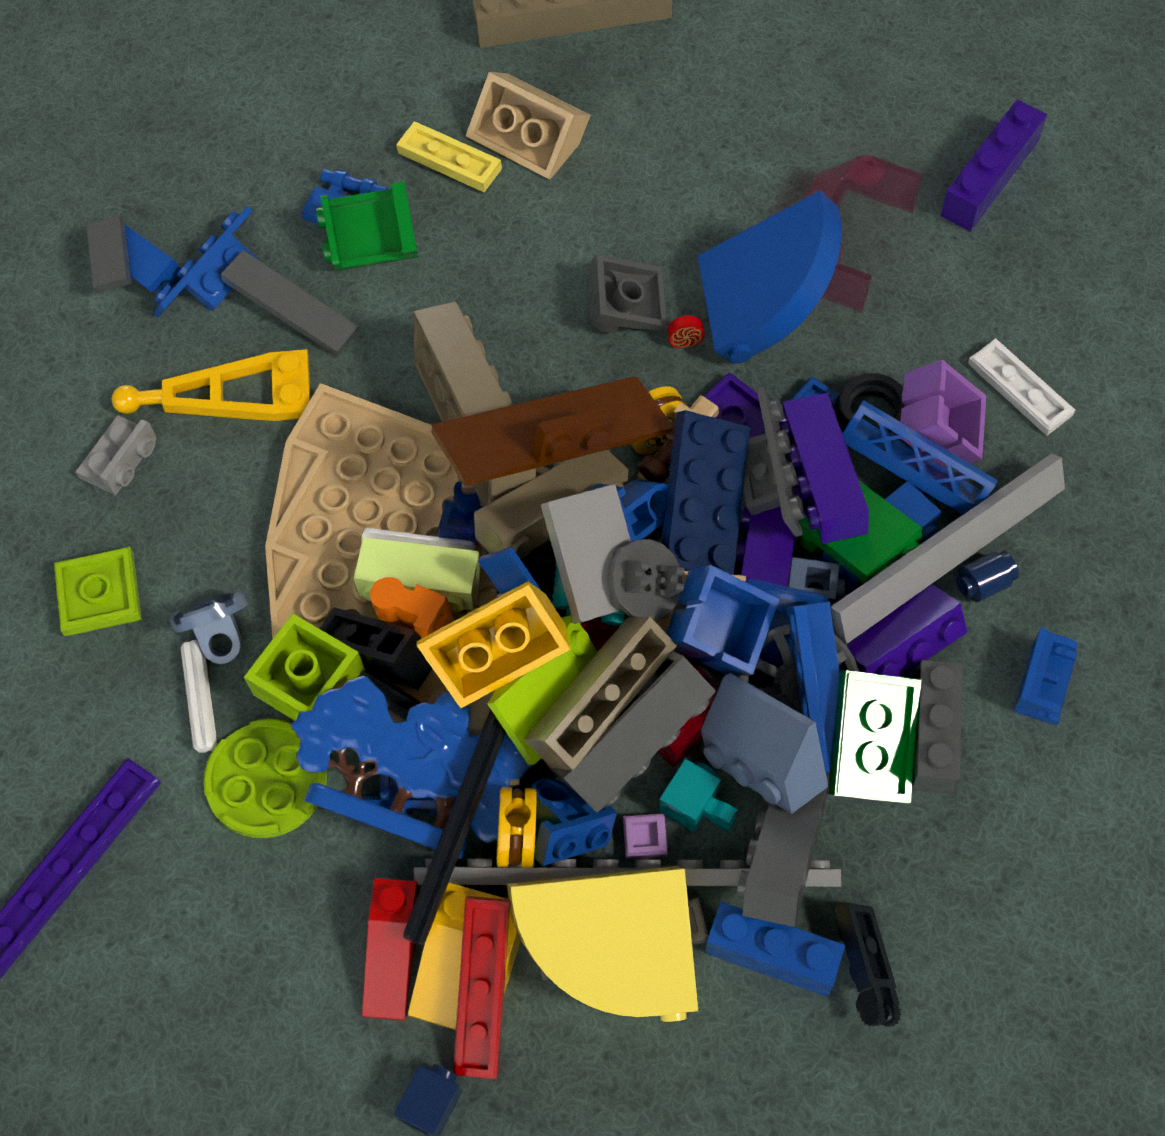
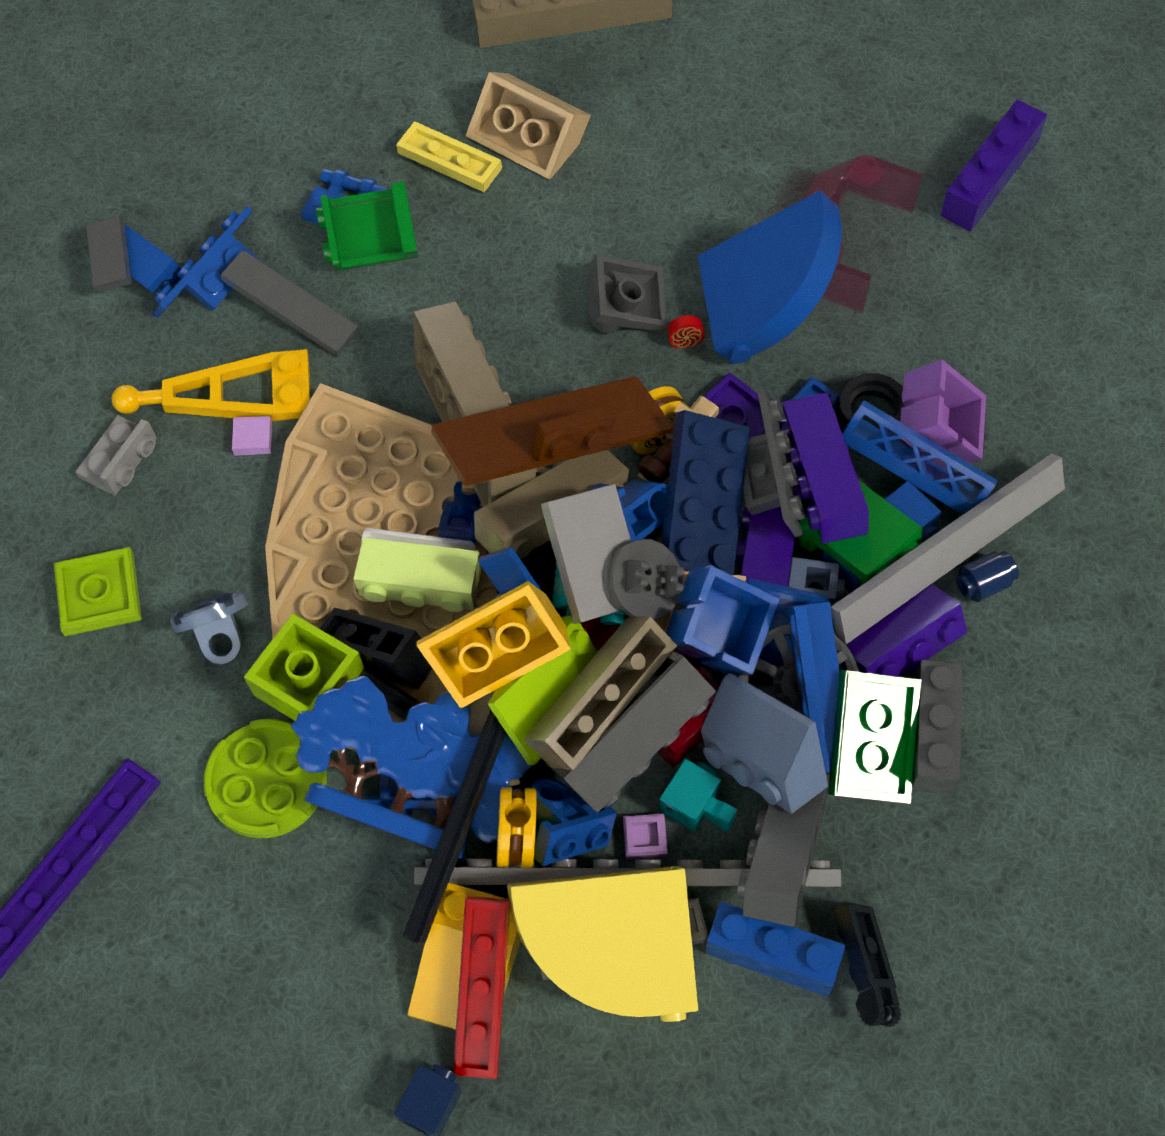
(198, 697): white axle -> none
(252, 435): none -> lavender tile
(387, 952): red slope -> none
(415, 609): orange legs -> none
(1021, 387): white tile -> none
(1046, 677): blue hinge -> none

